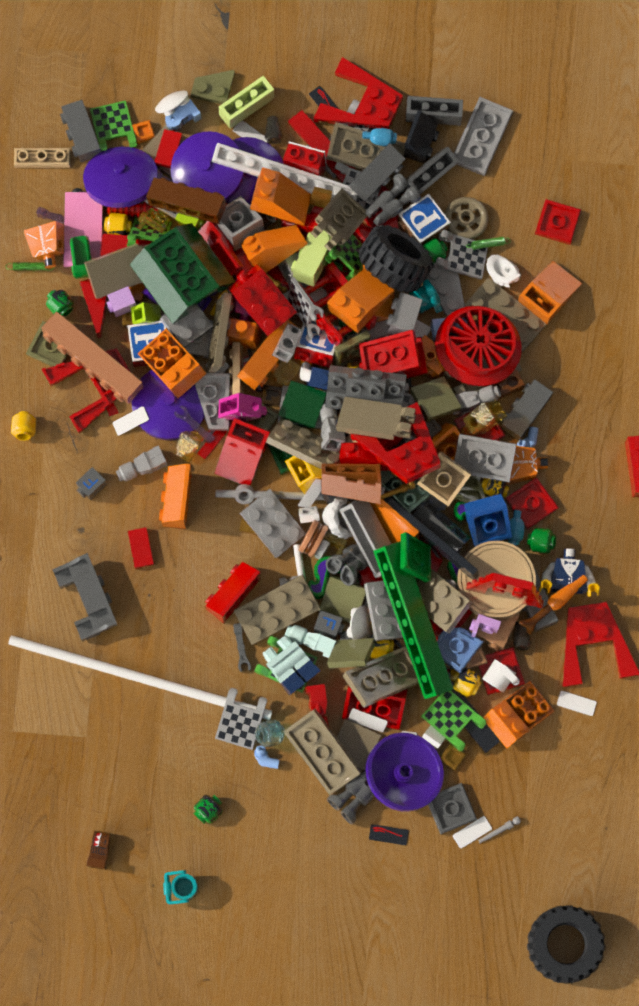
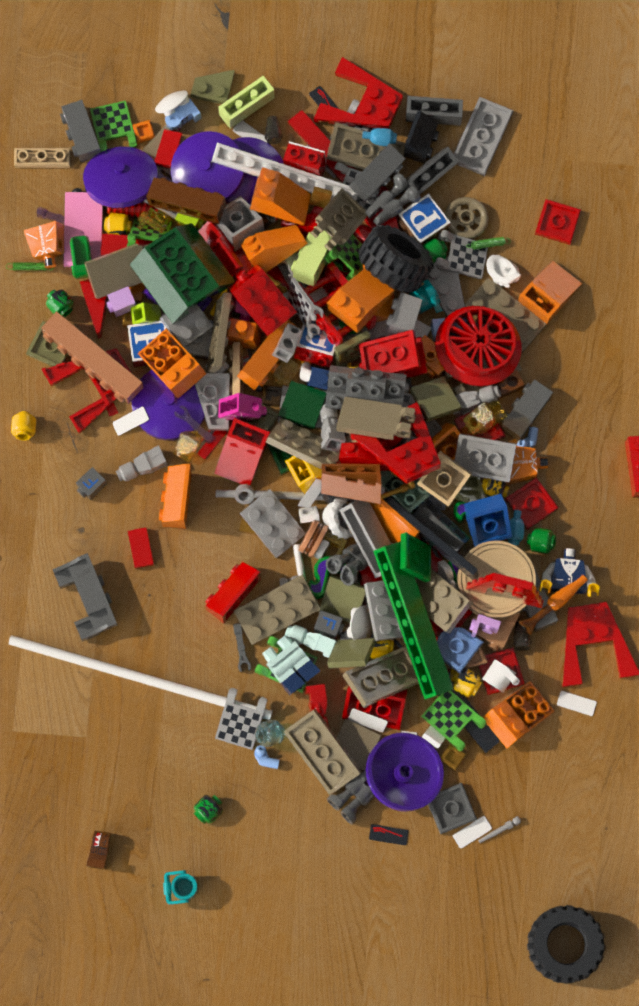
(445, 570): none -> white tile

